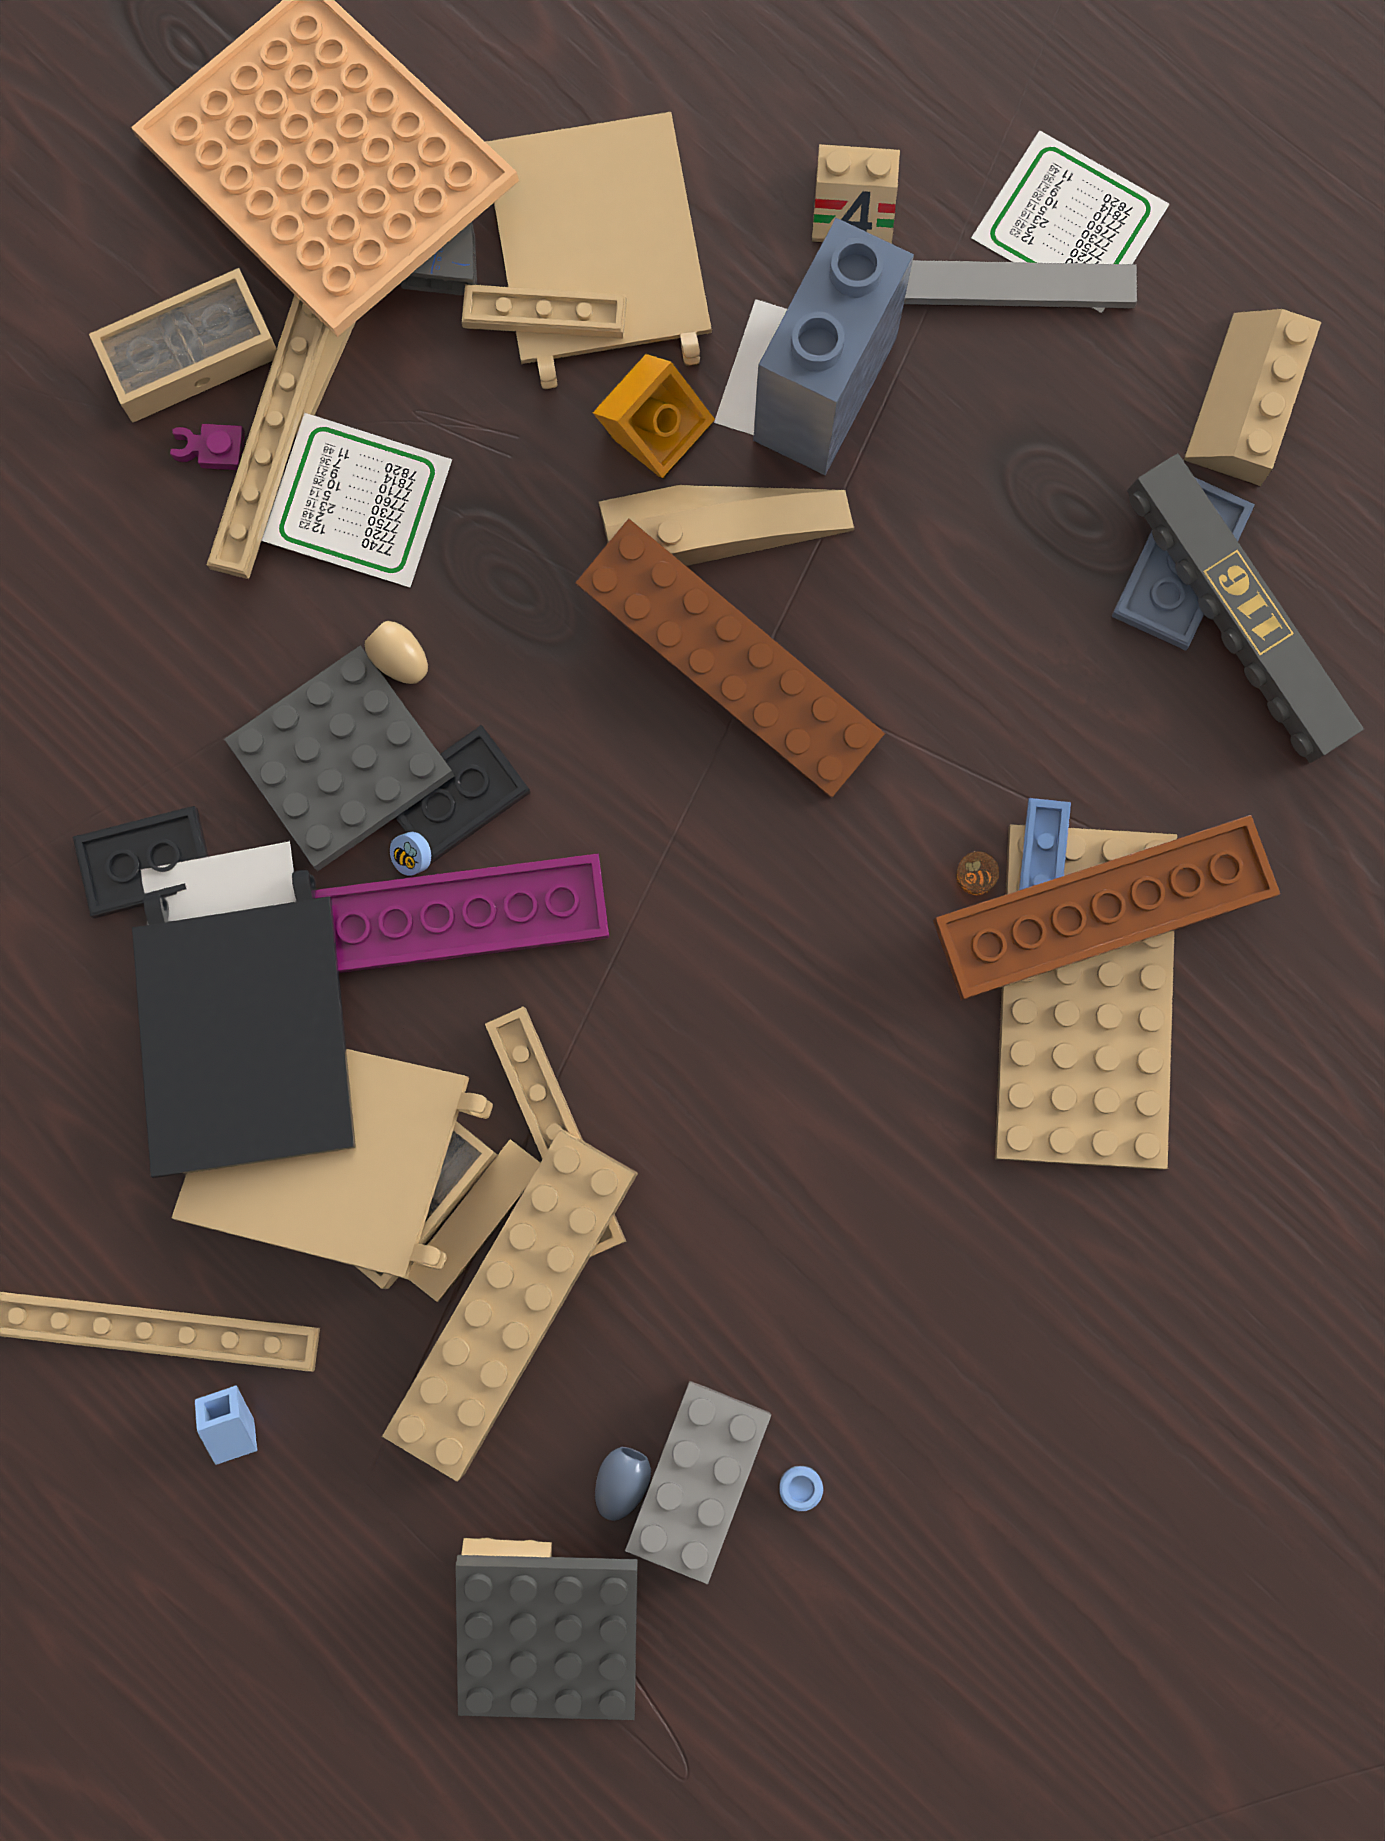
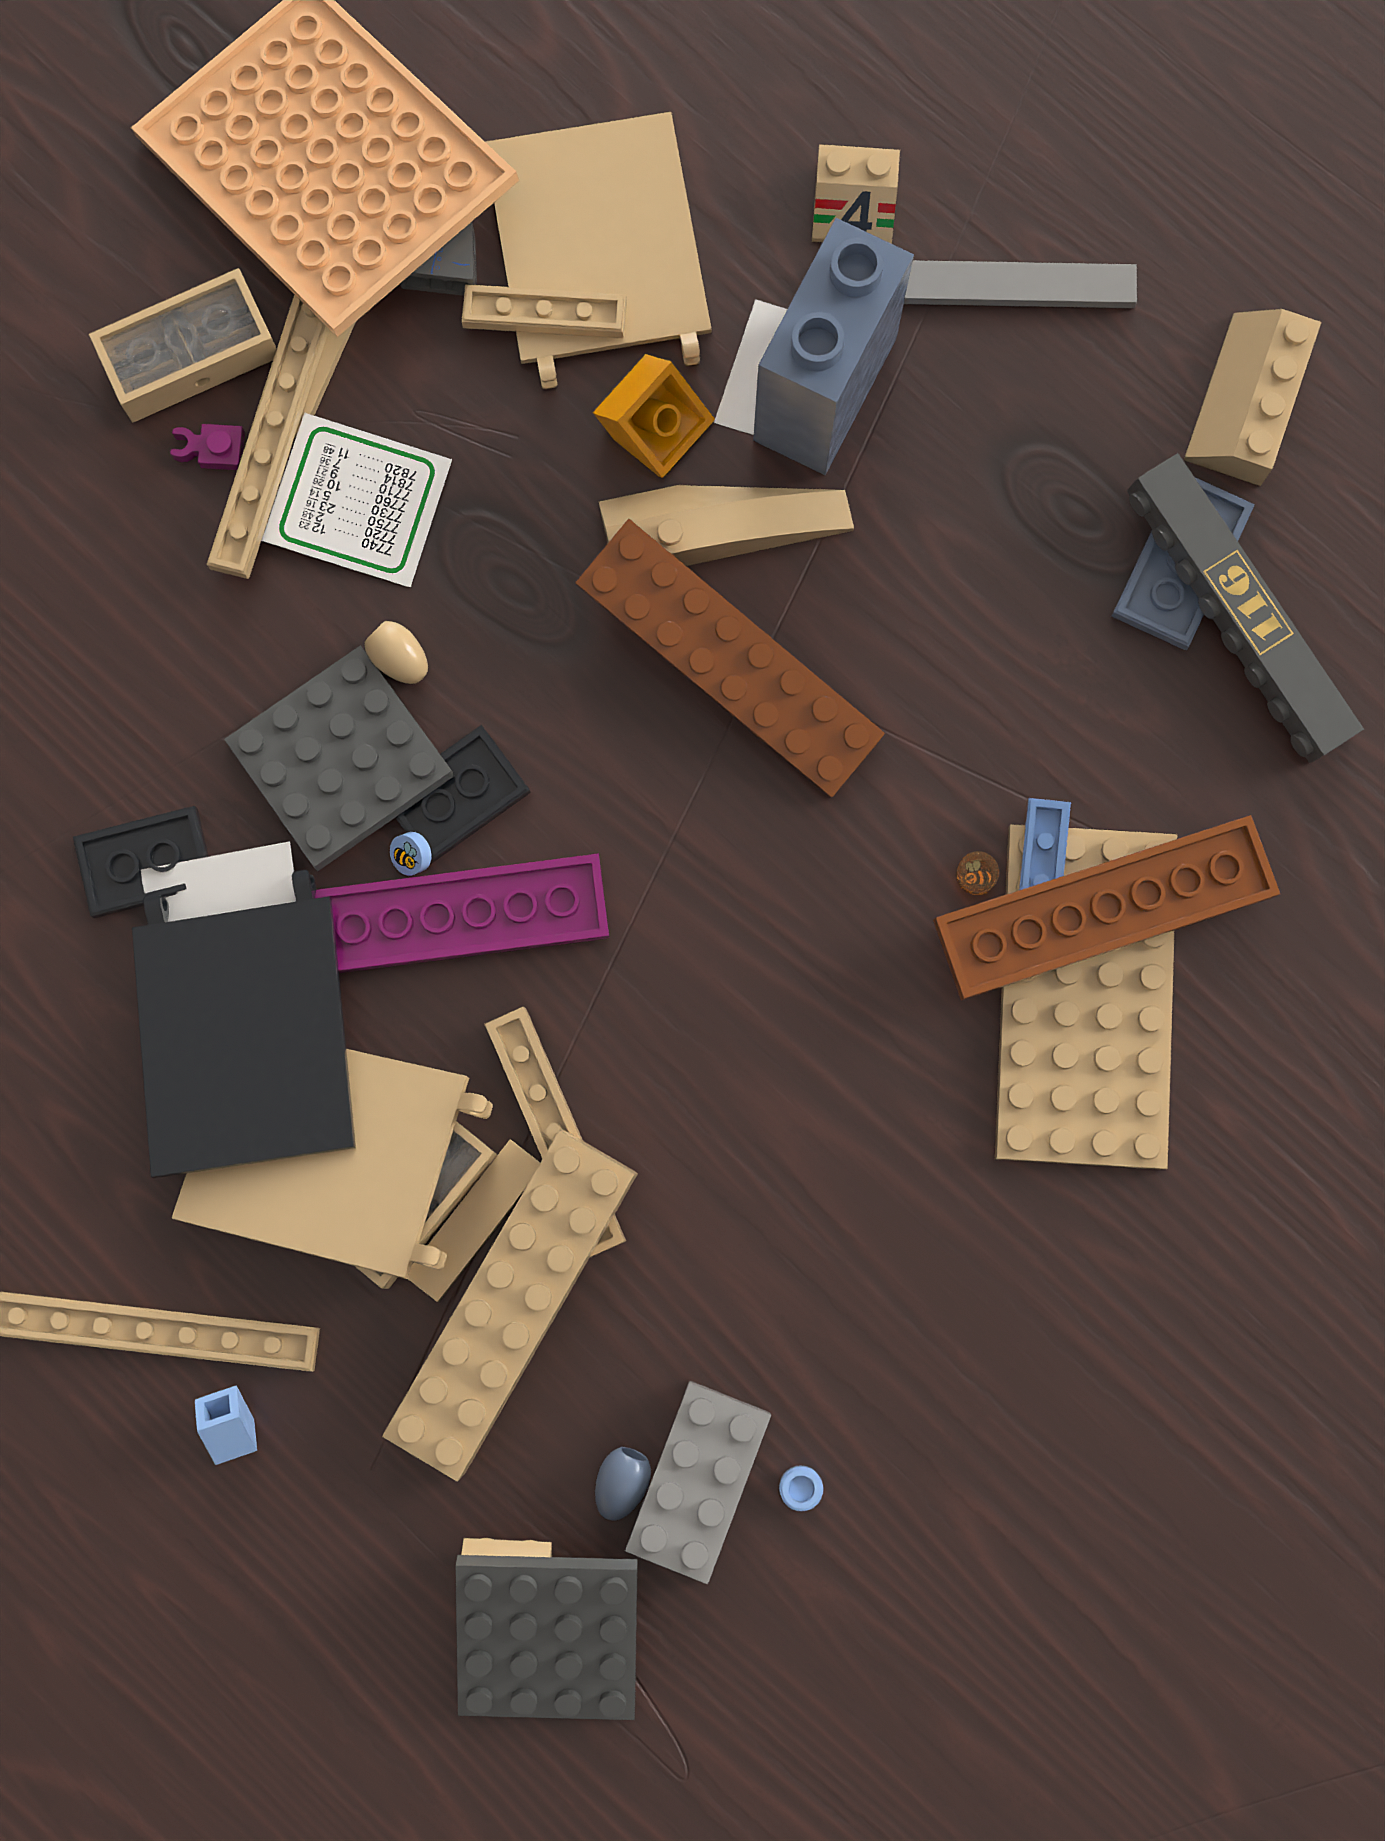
(1068, 211): white sticker -> none

